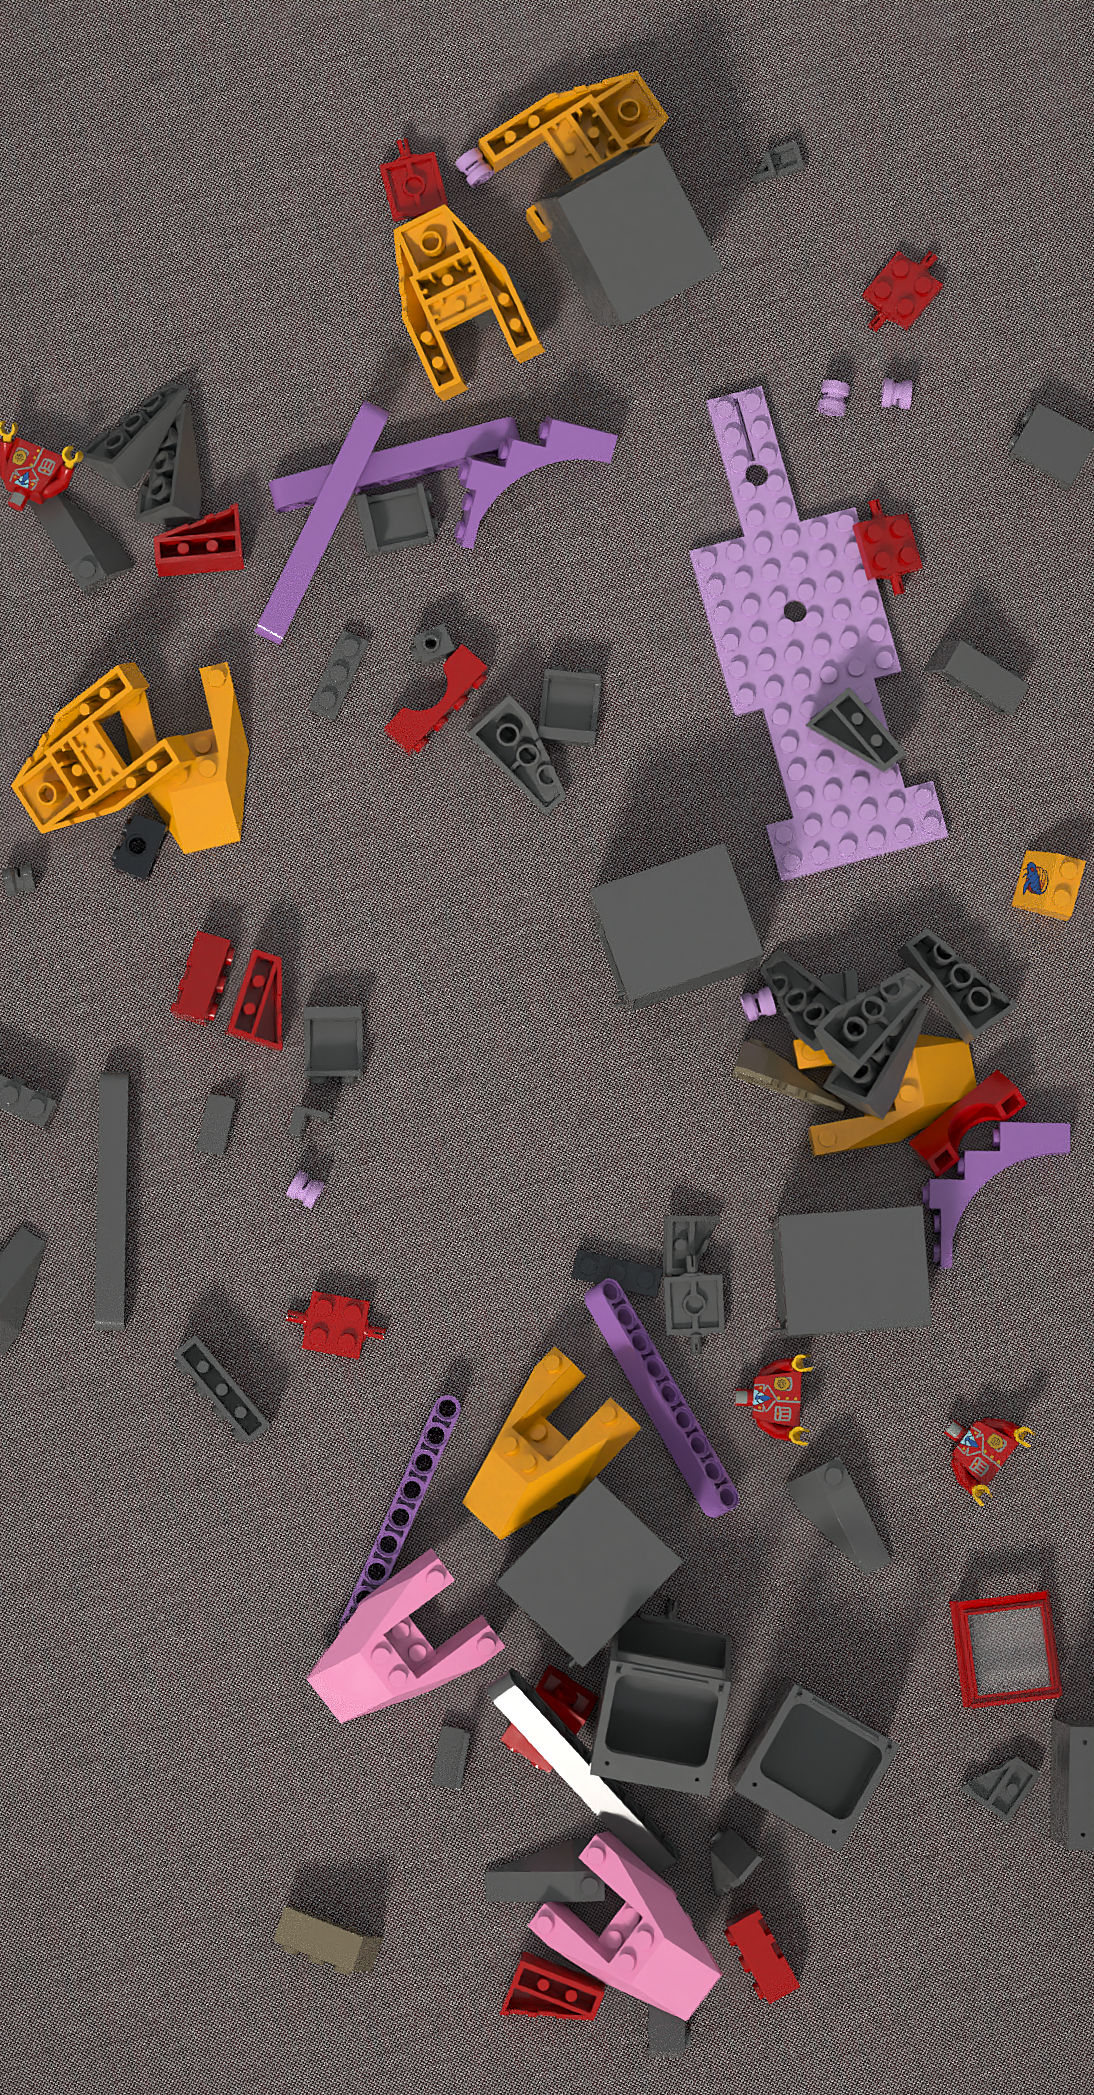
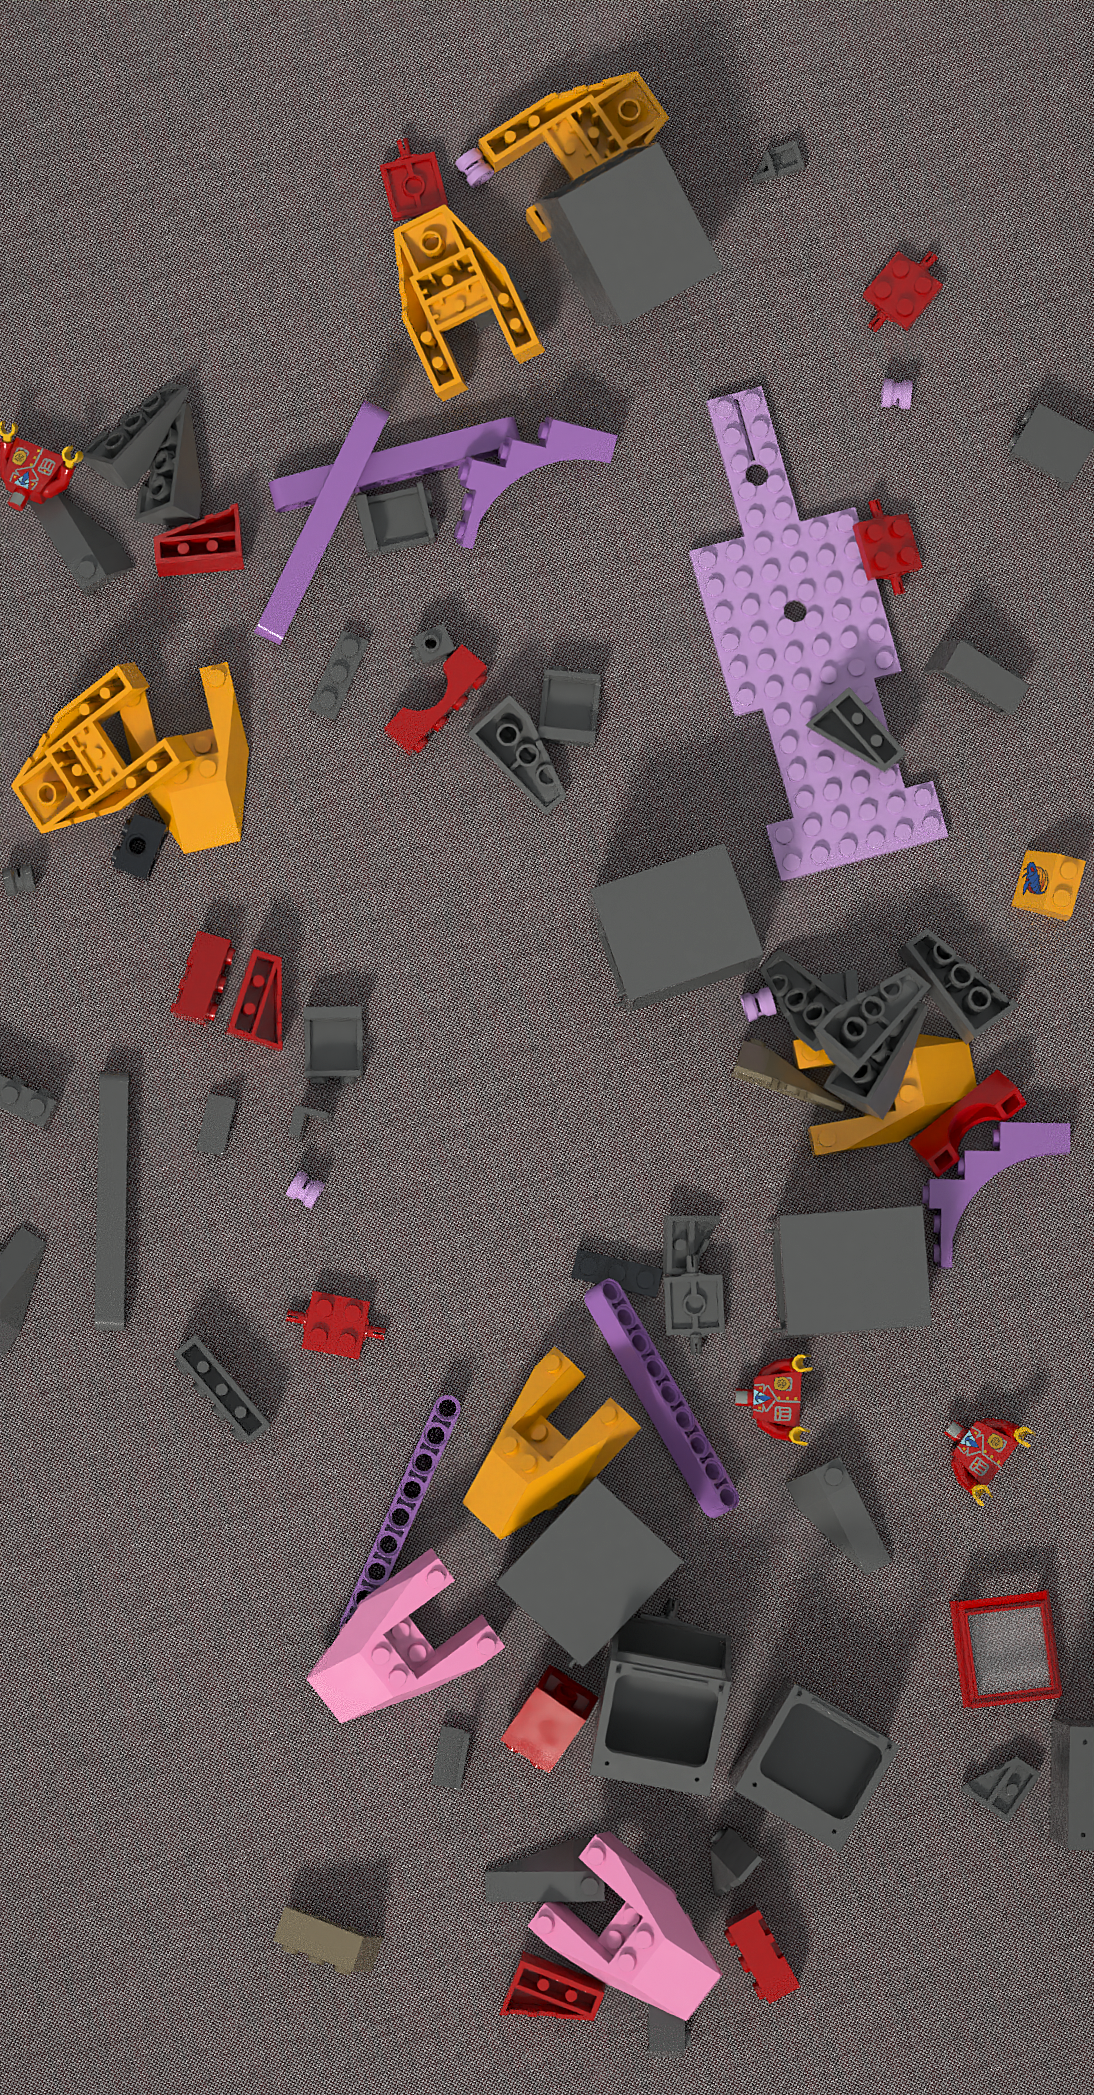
(572, 1761): dark grey beam -> none
(833, 398): lavender wheel -> none

